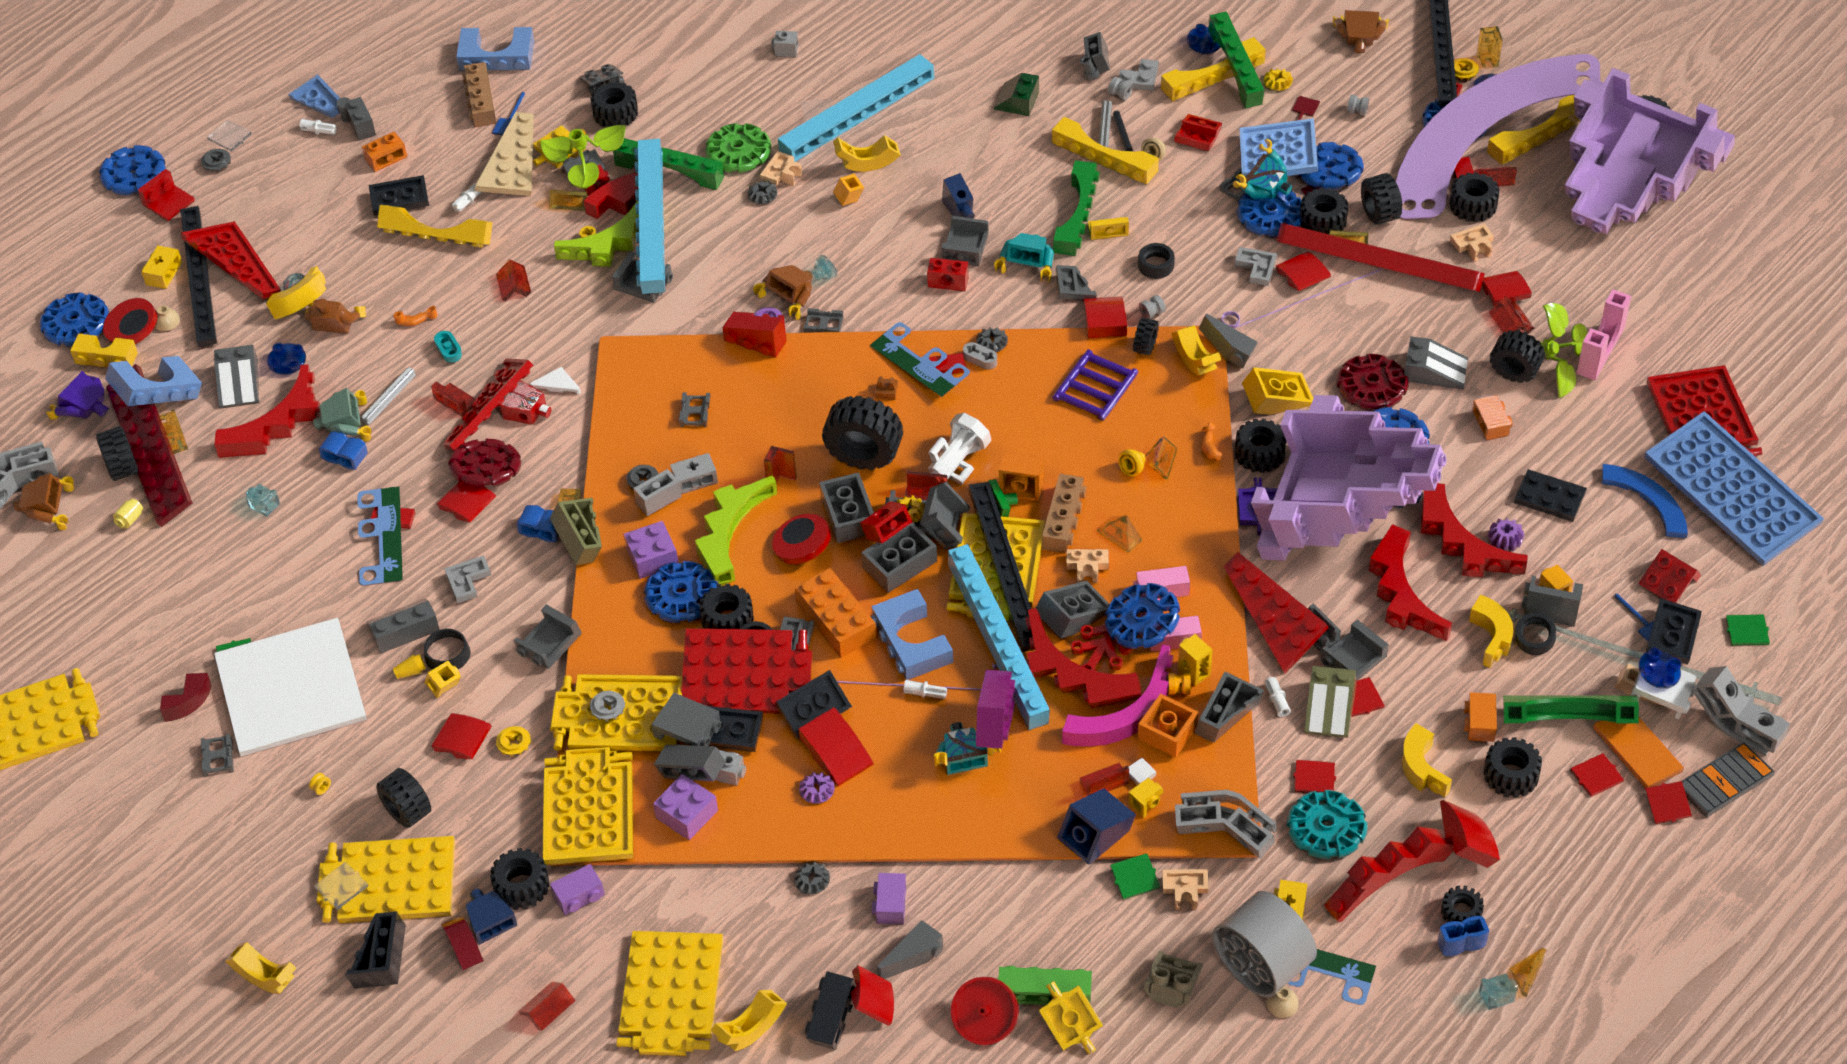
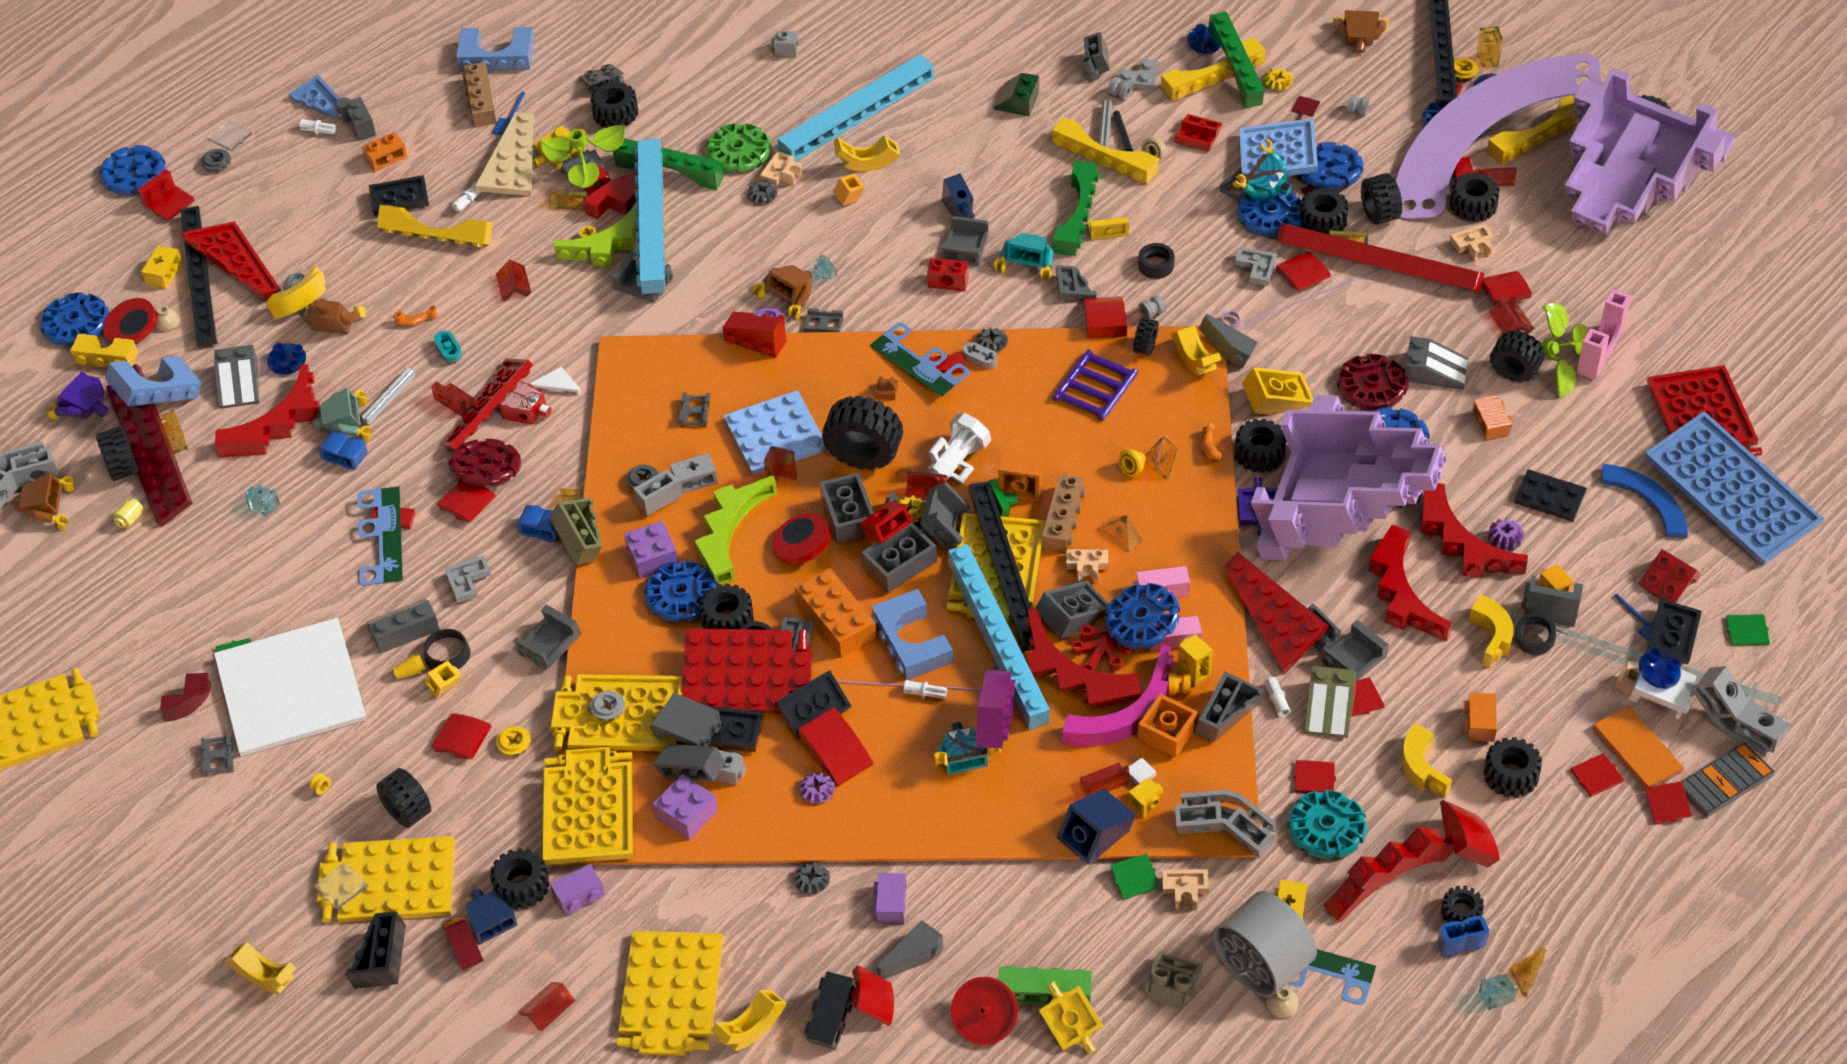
(777, 423): none -> light blue plate
(1594, 707): green arch -> none

